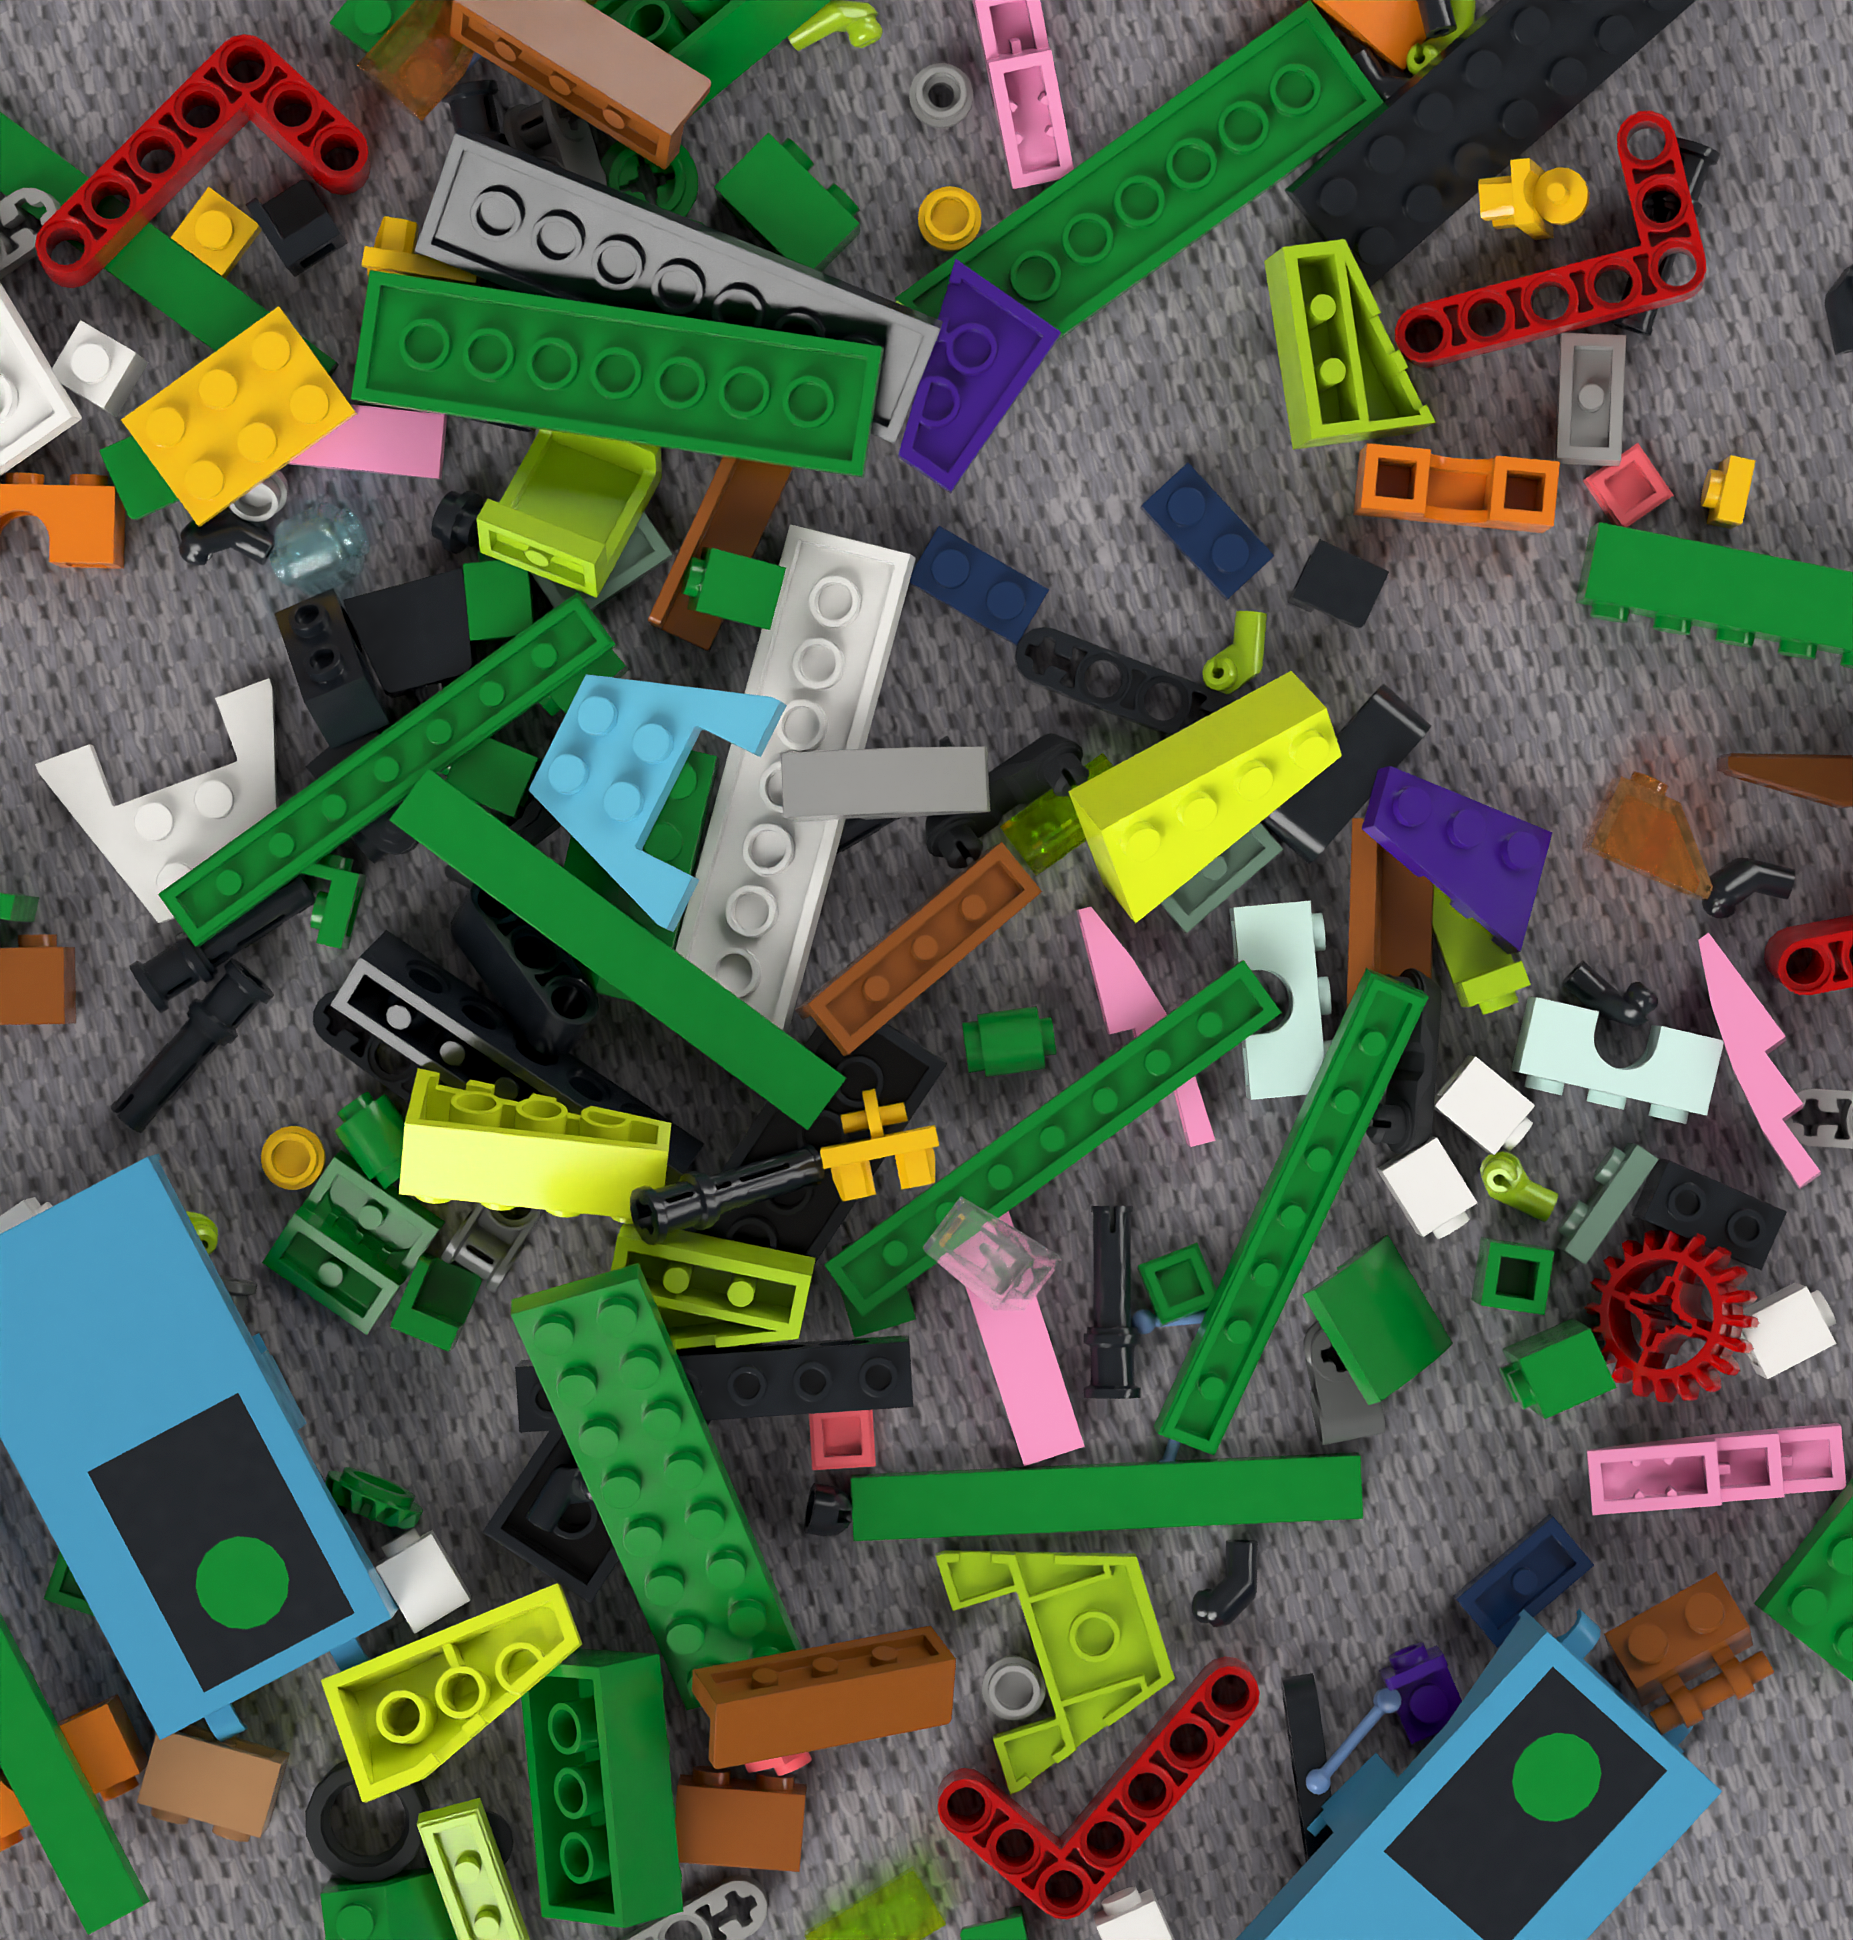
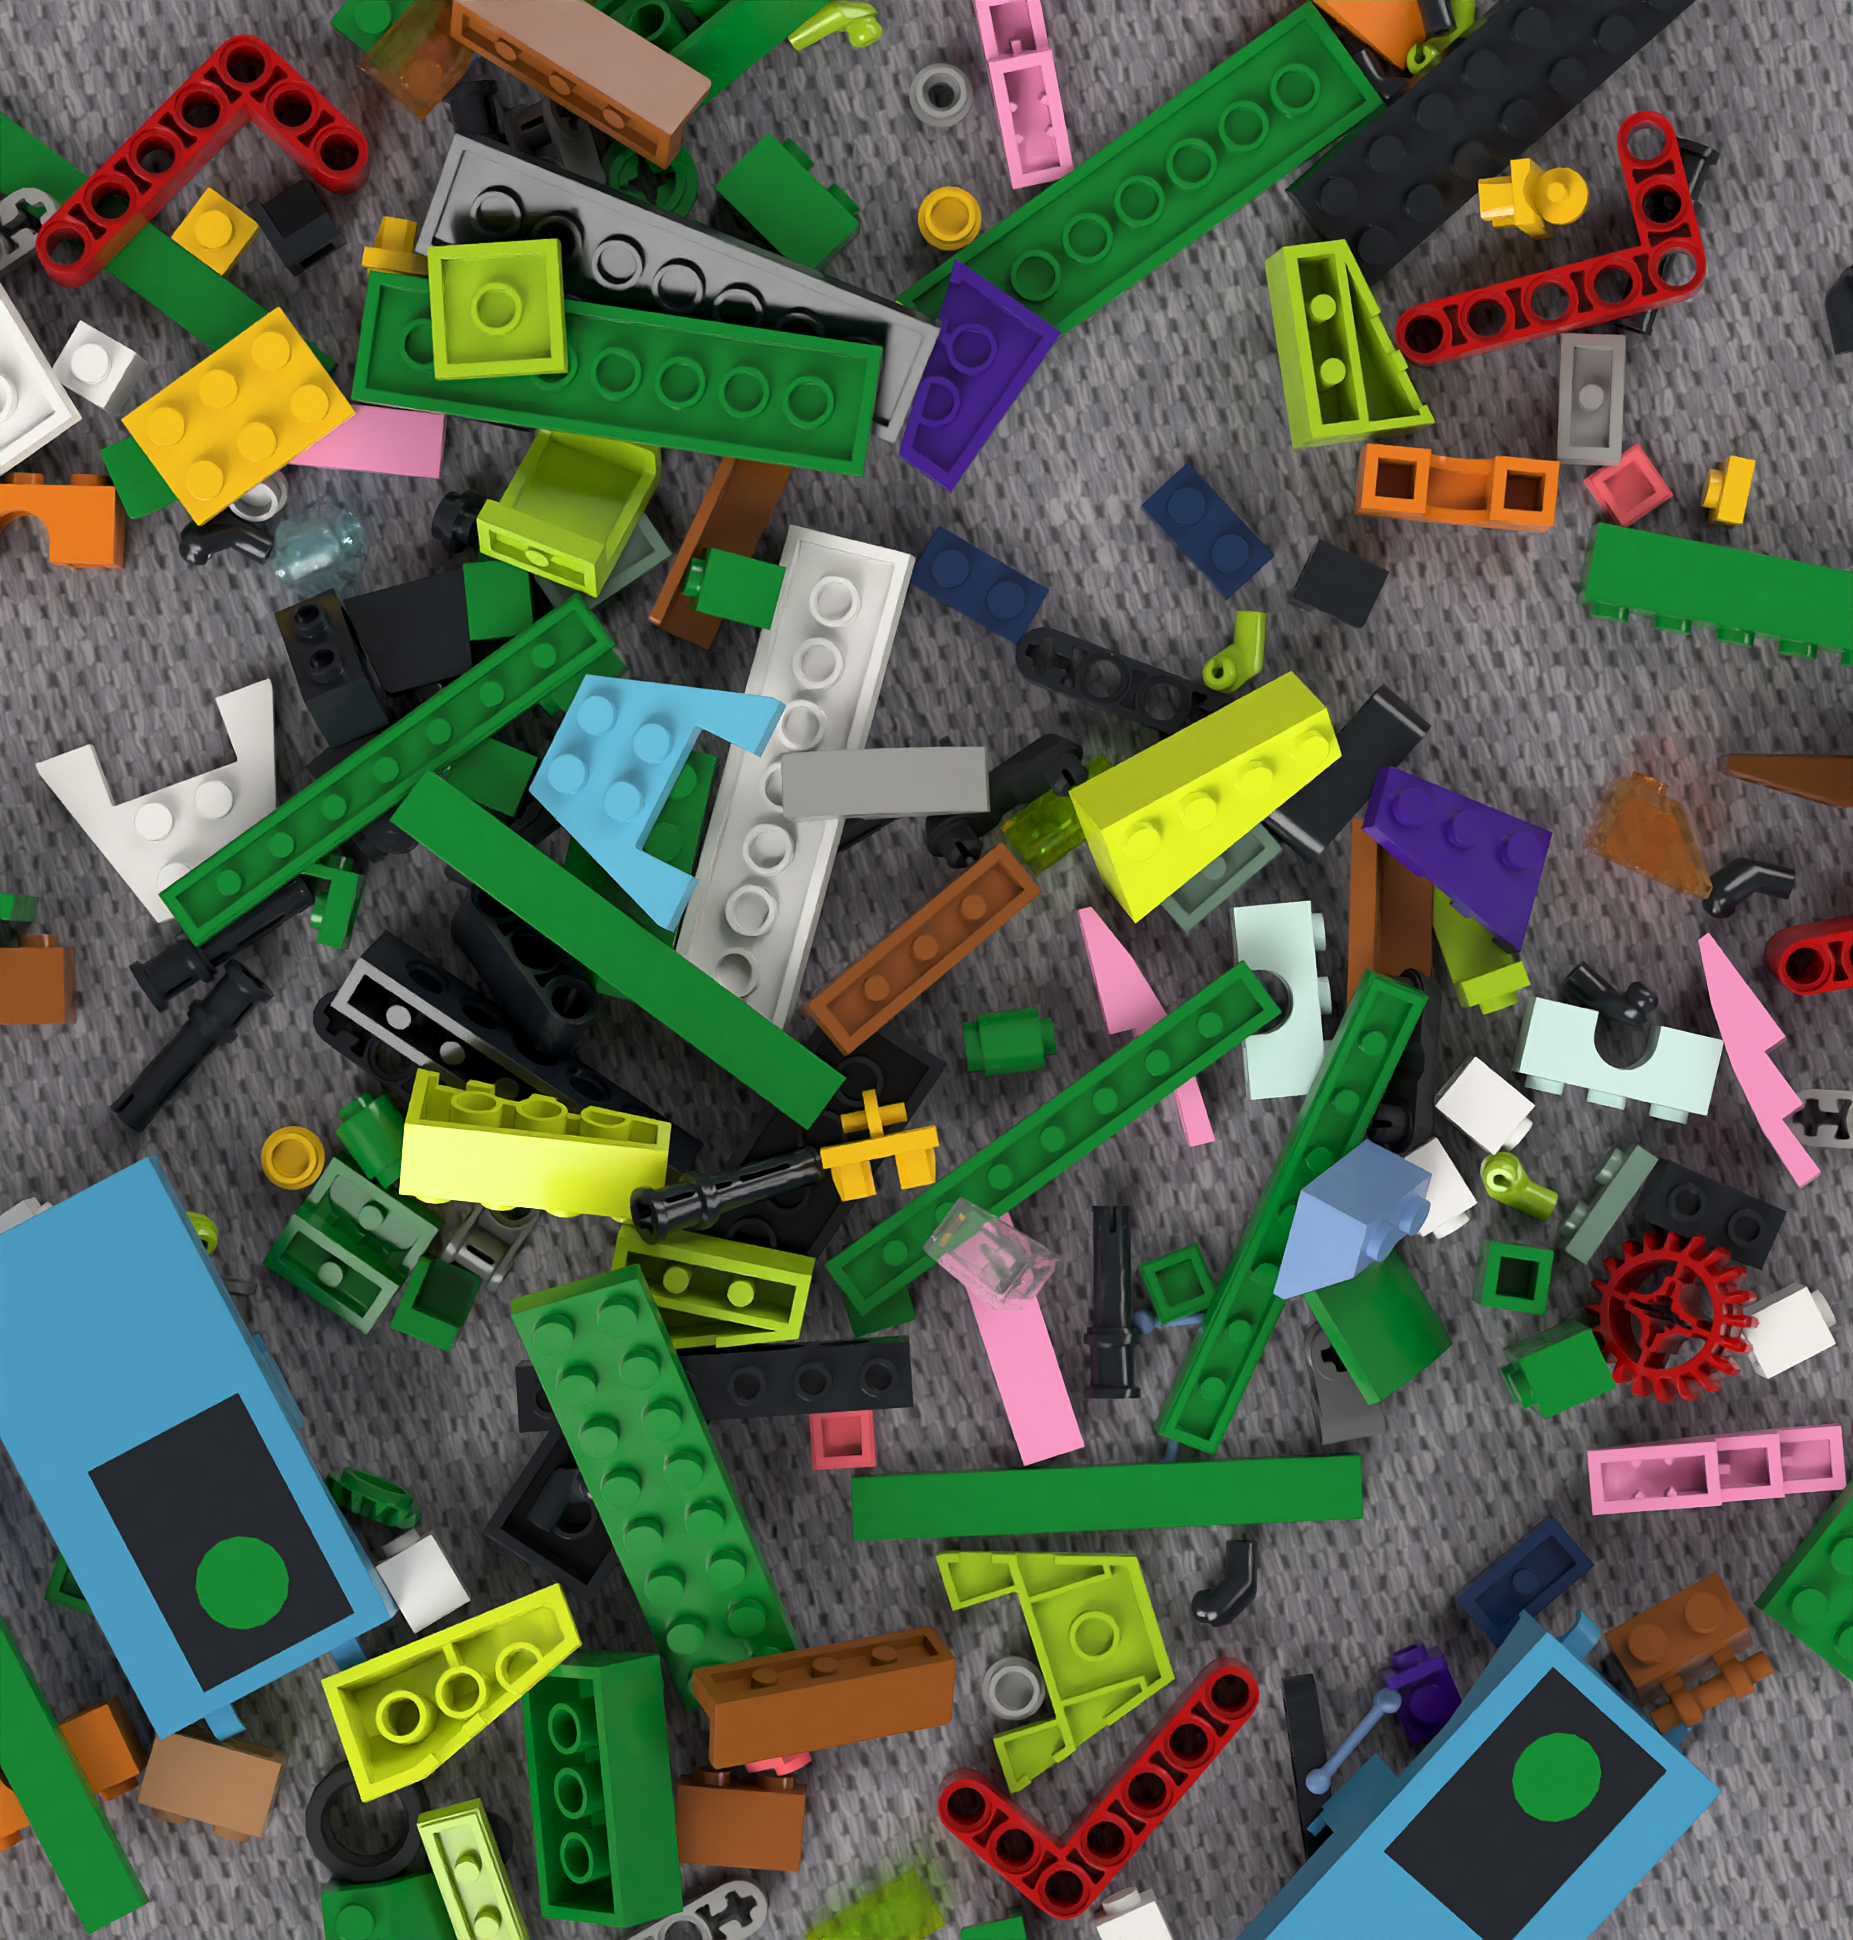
(497, 309): none -> lime plate
(823, 1510): black hinge -> none
(1352, 1218): none -> medium blue slope

